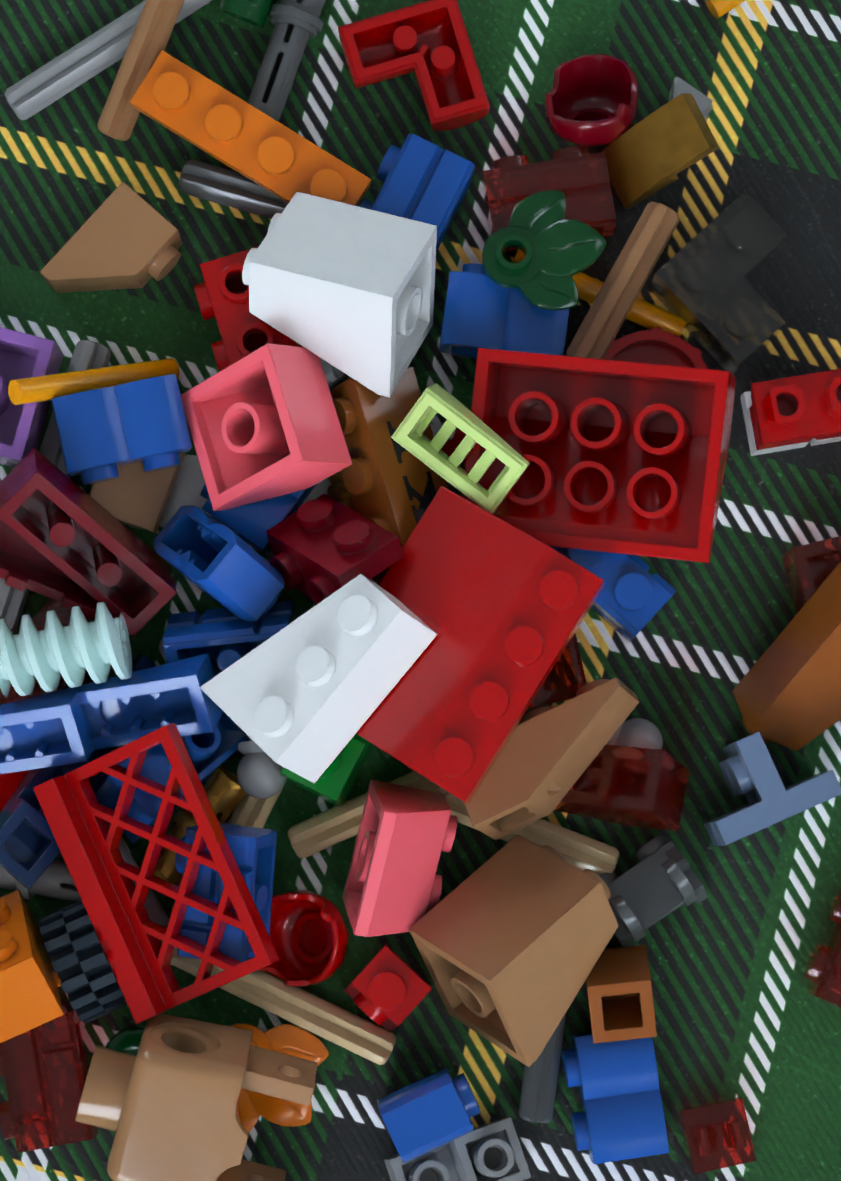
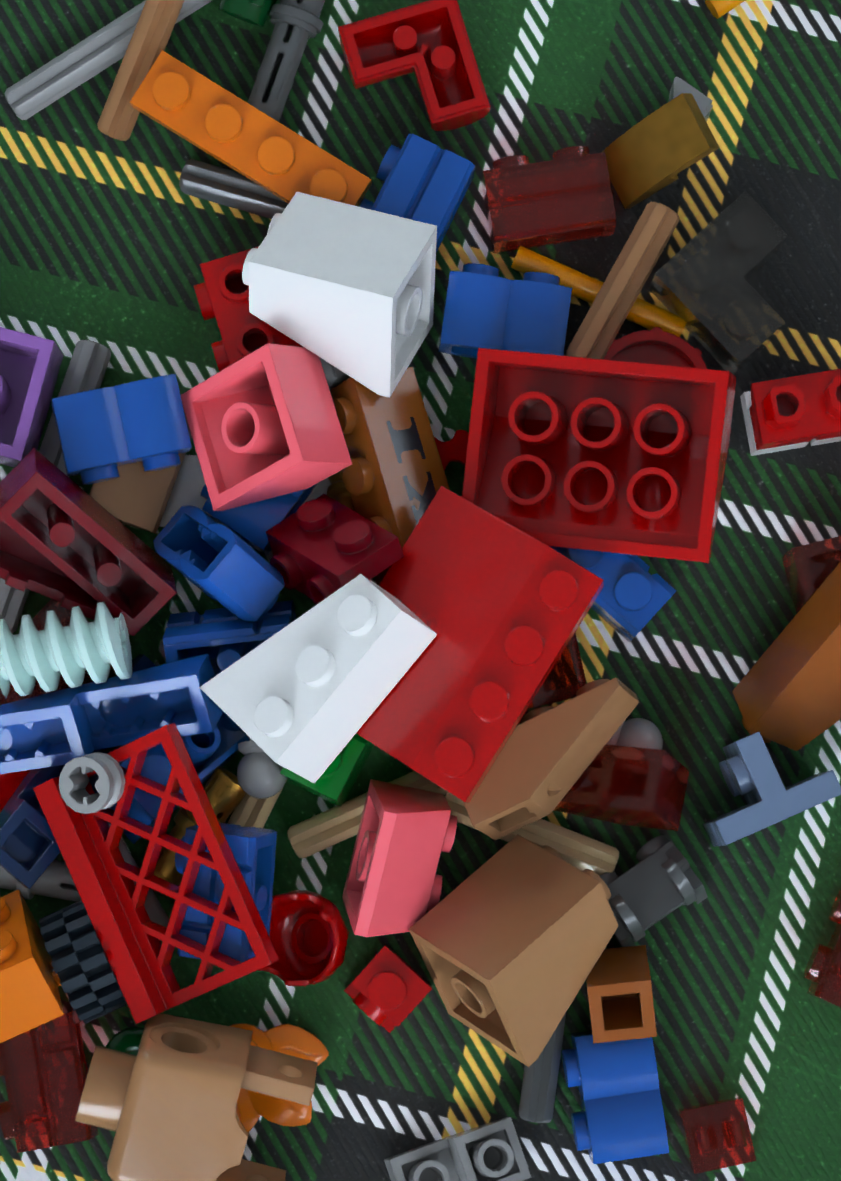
(57, 385): light orange bar -> none
(74, 780): none -> light grey bush
(116, 248): medium nougat slope -> none
(305, 1011): tan axle -> none
(411, 437): yellowish green slope -> none
(428, 1113): blue brick -> none
(552, 251): dark green plate -> none
(592, 99): dark red hair -> none

